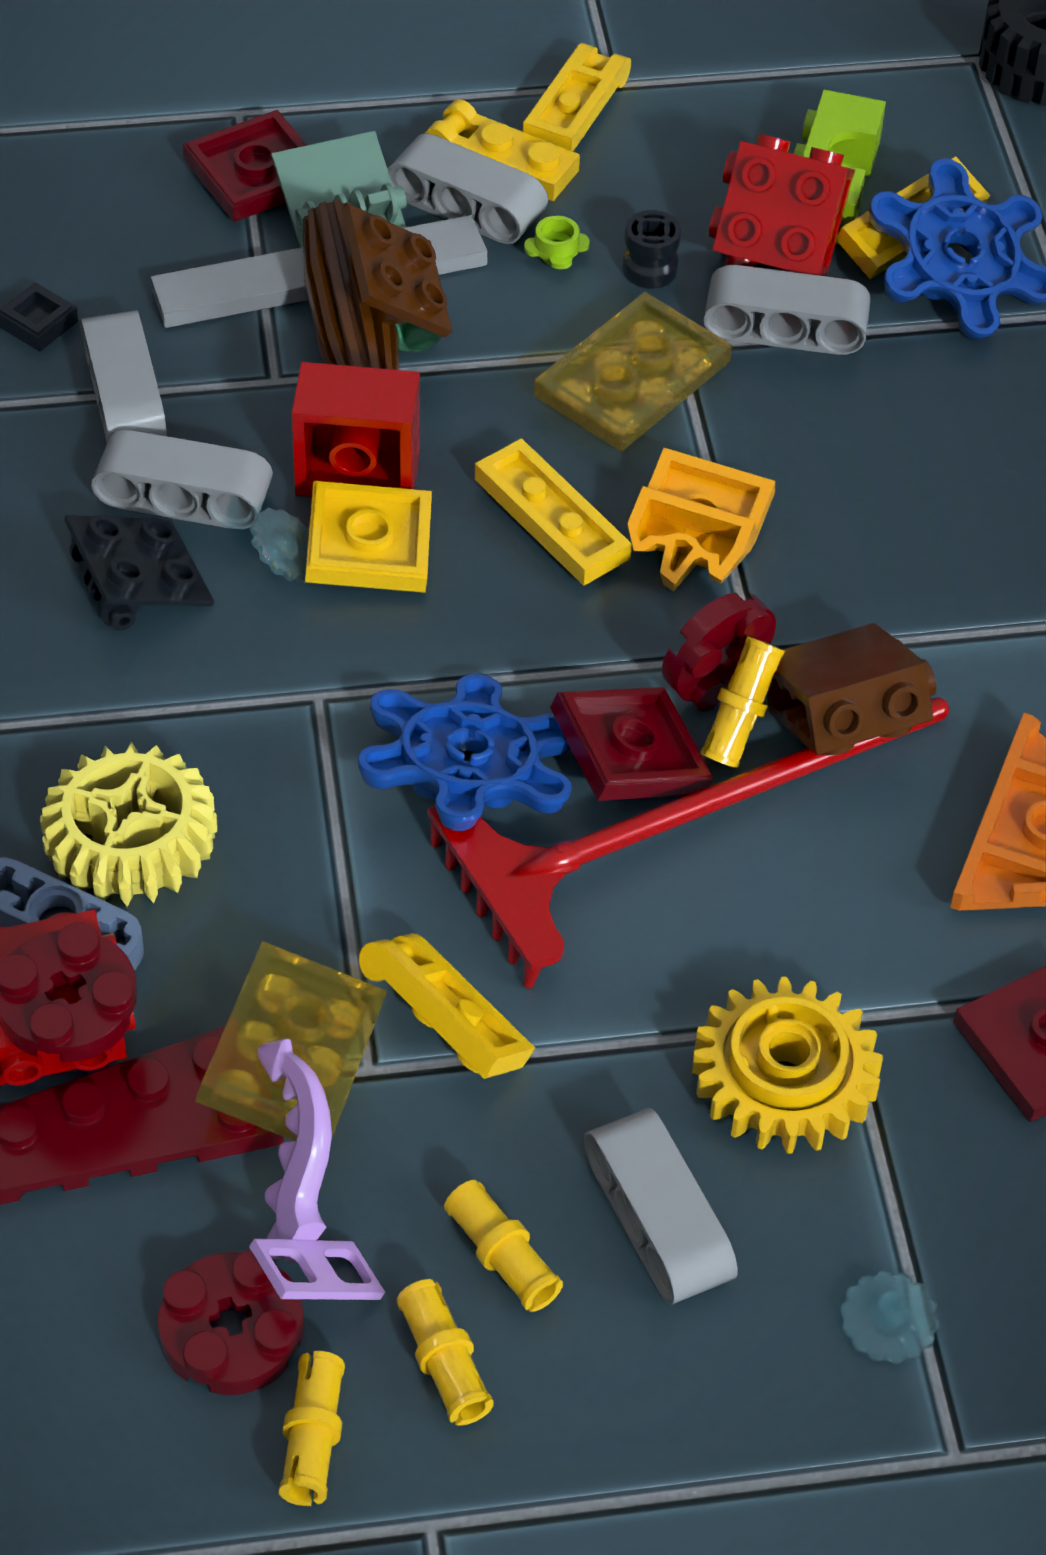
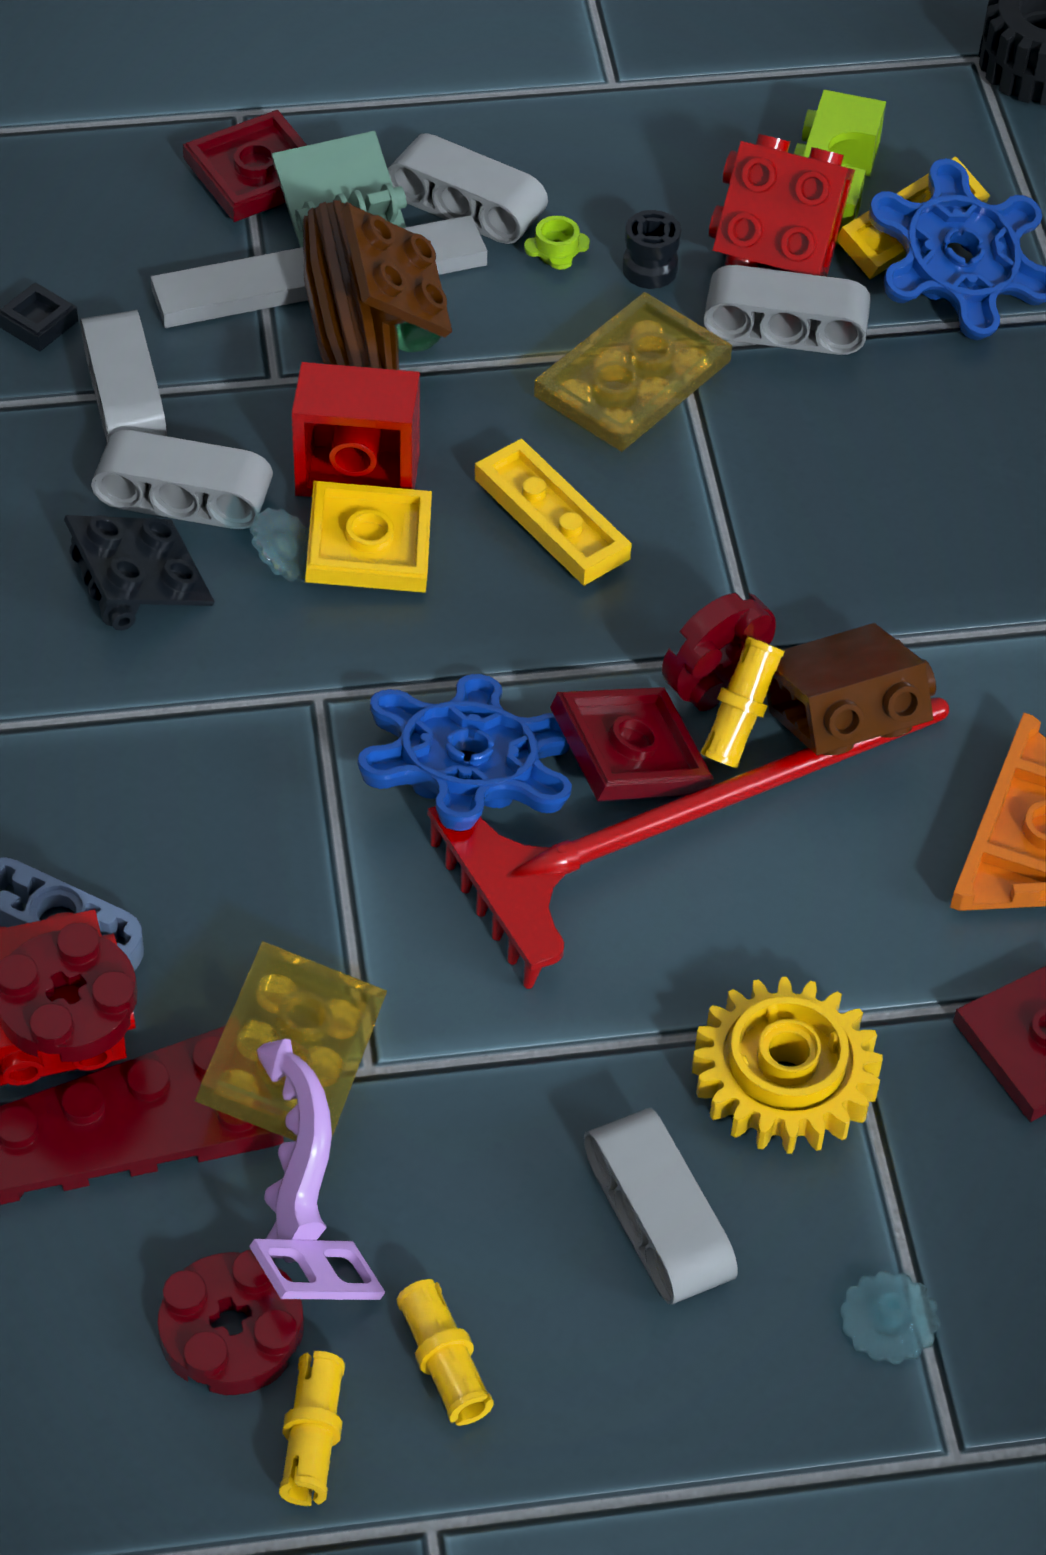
(124, 808): light yellow gear -> none
(447, 1003): yellow plate -> none
(503, 1245): yellow pin -> none
(541, 159): yellow plate -> none
(577, 96): yellow plate -> none
(699, 516): light orange plate -> none

